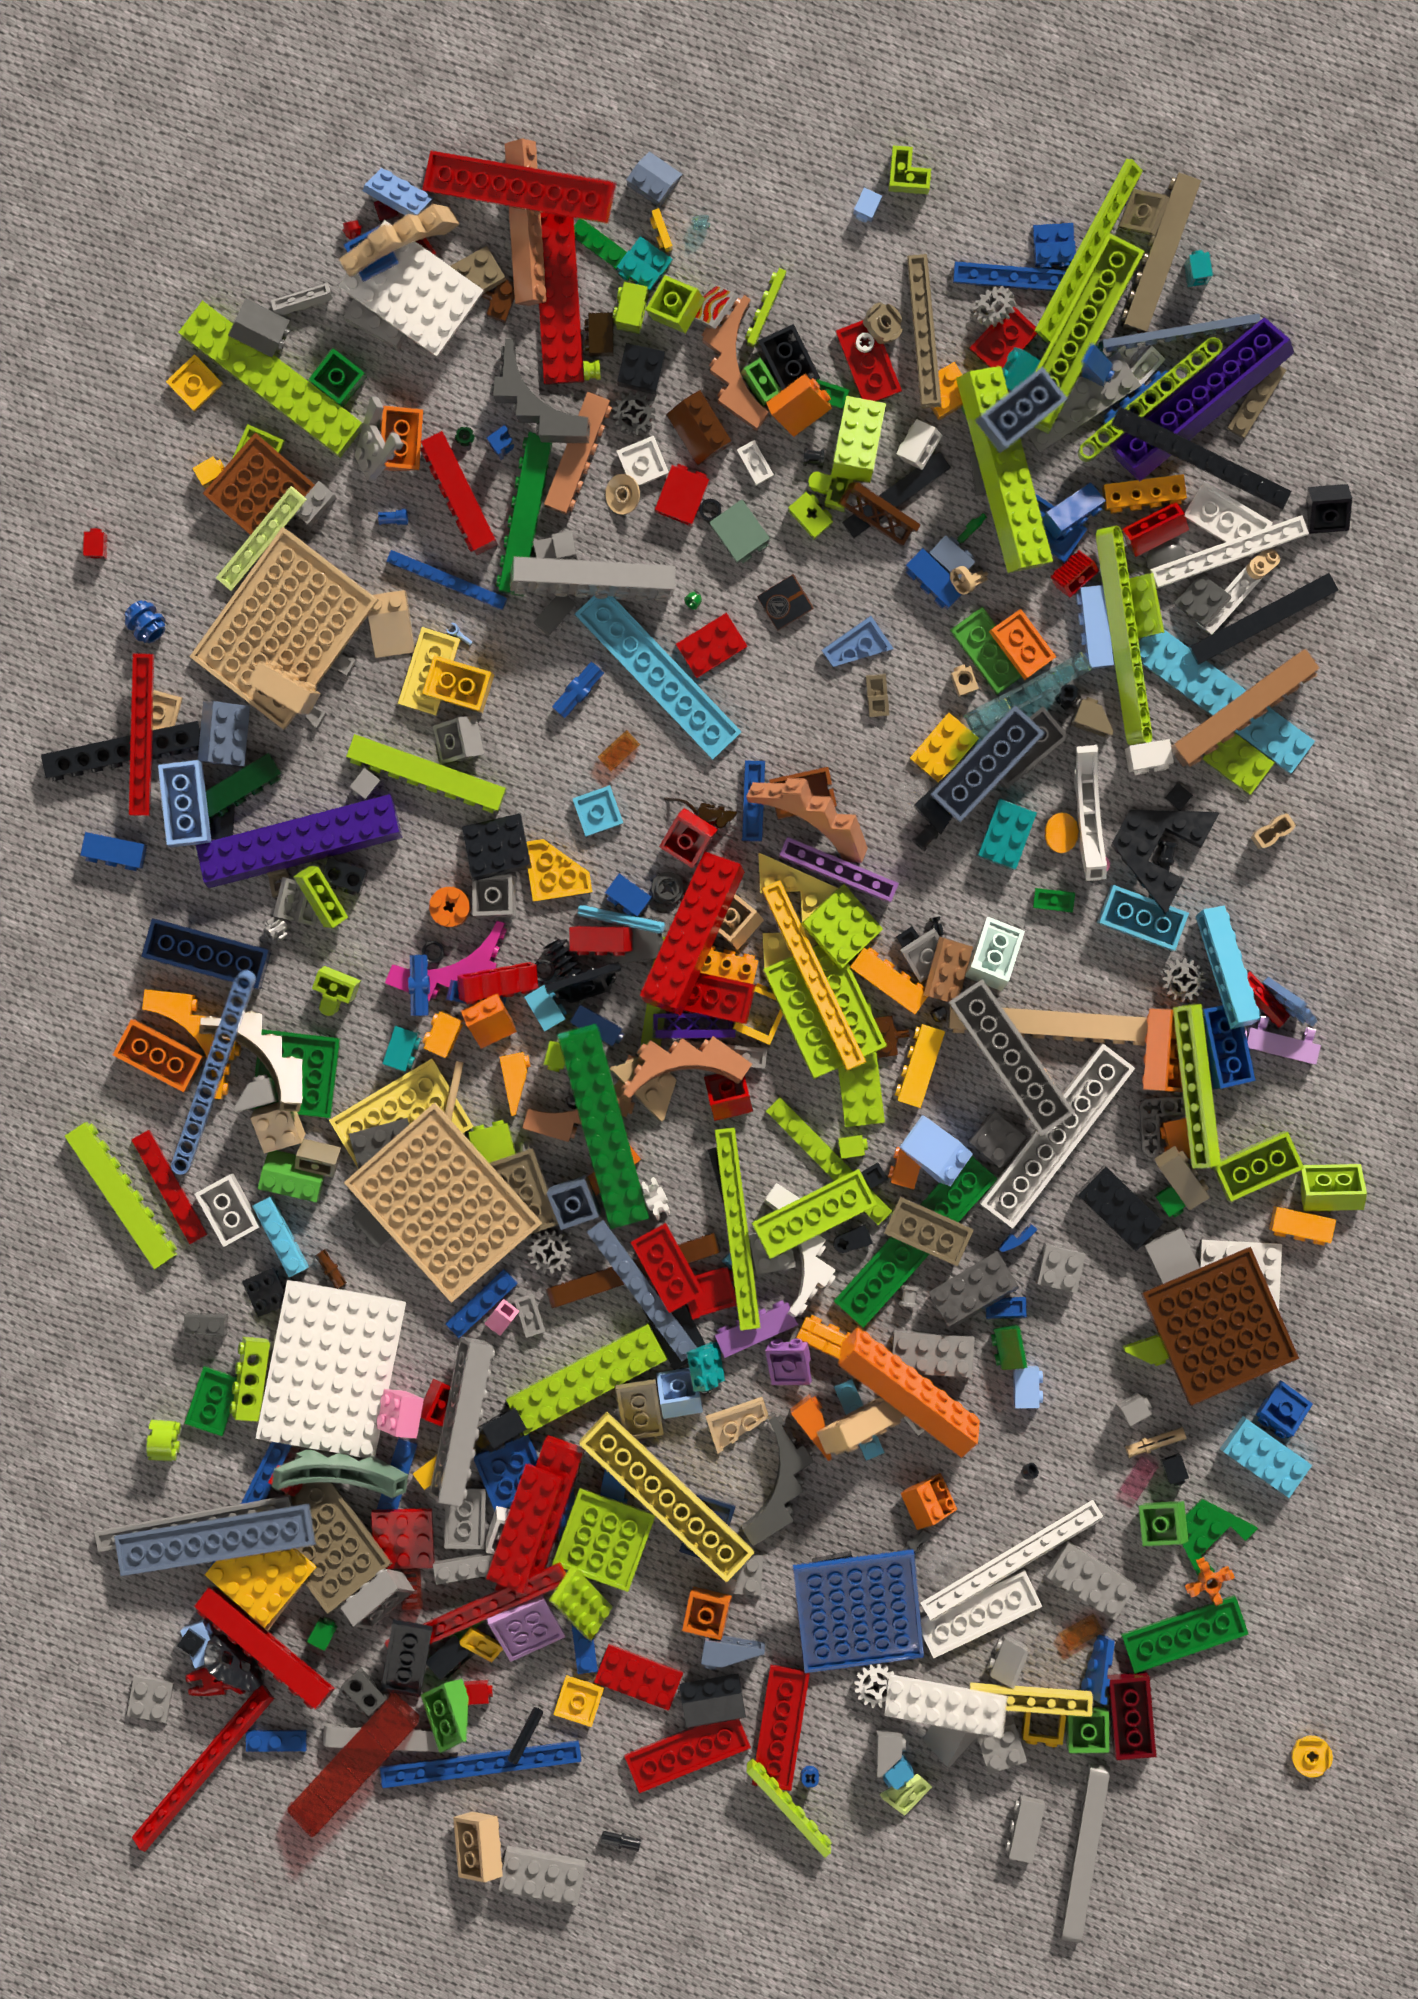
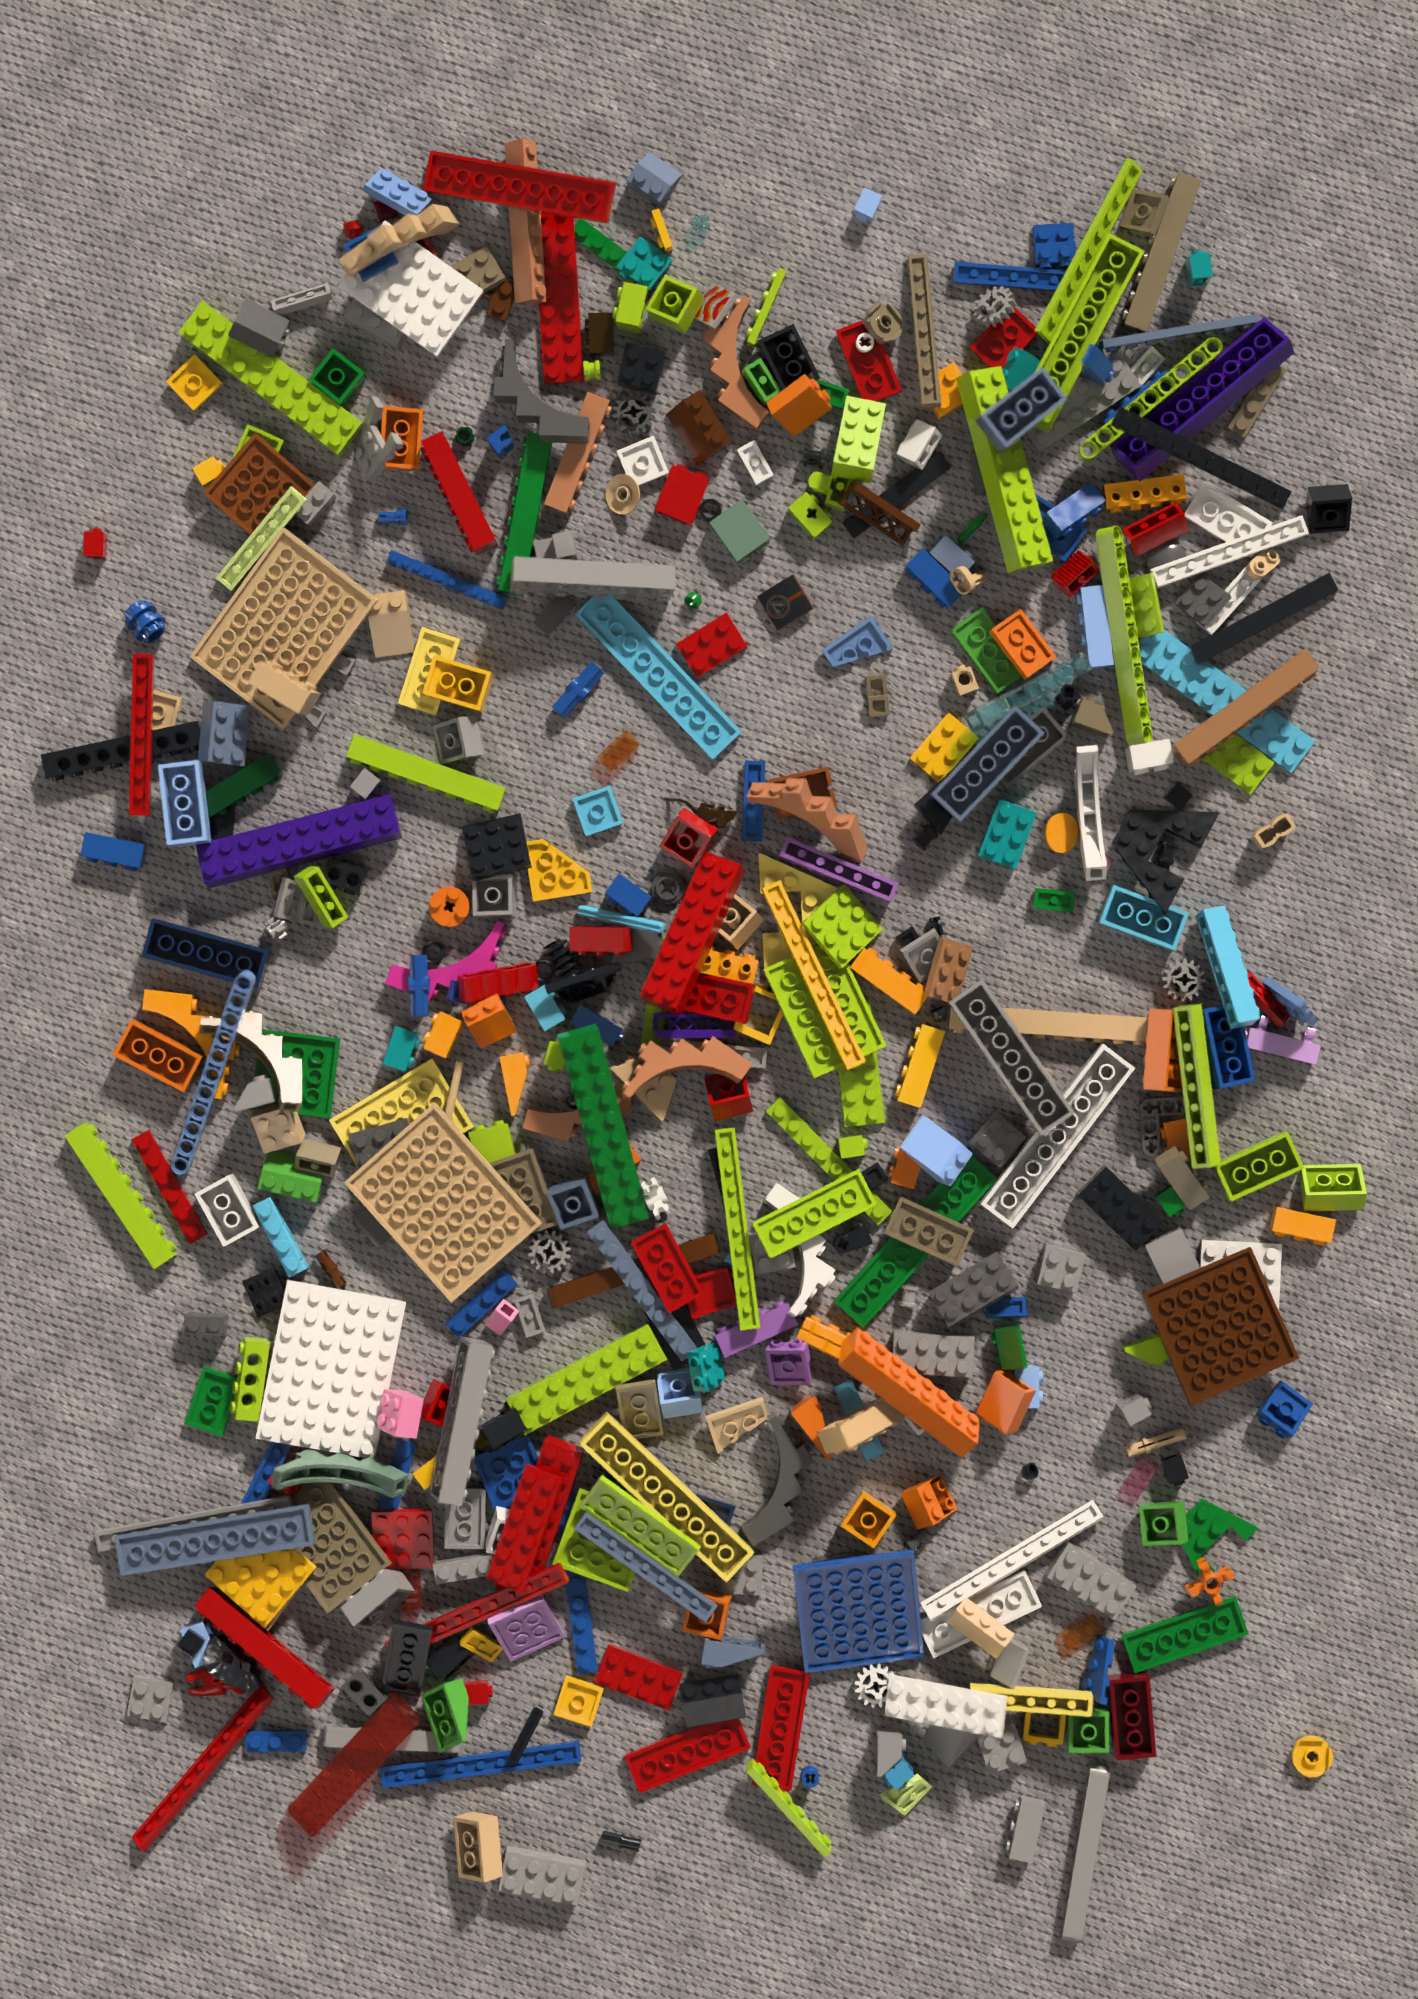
(162, 1441): lime brick -> none
(322, 1633): green brick -> none
(335, 988): lime brick -> none
(460, 635): light blue hand -> none
(581, 1603): lime plate -> none
(640, 1526): none -> lime plate
(646, 1567): none -> sand blue plate
(867, 1518): none -> light orange brick
(889, 1035): reddish brown plate -> none
(904, 177): lime brick -> none
(981, 1628): none -> tan brick
(995, 954): light aqua slope -> none
(1005, 1402): none -> orange brick
(1012, 1242): blue slope -> none
(1266, 1457): medium azure brick -> none

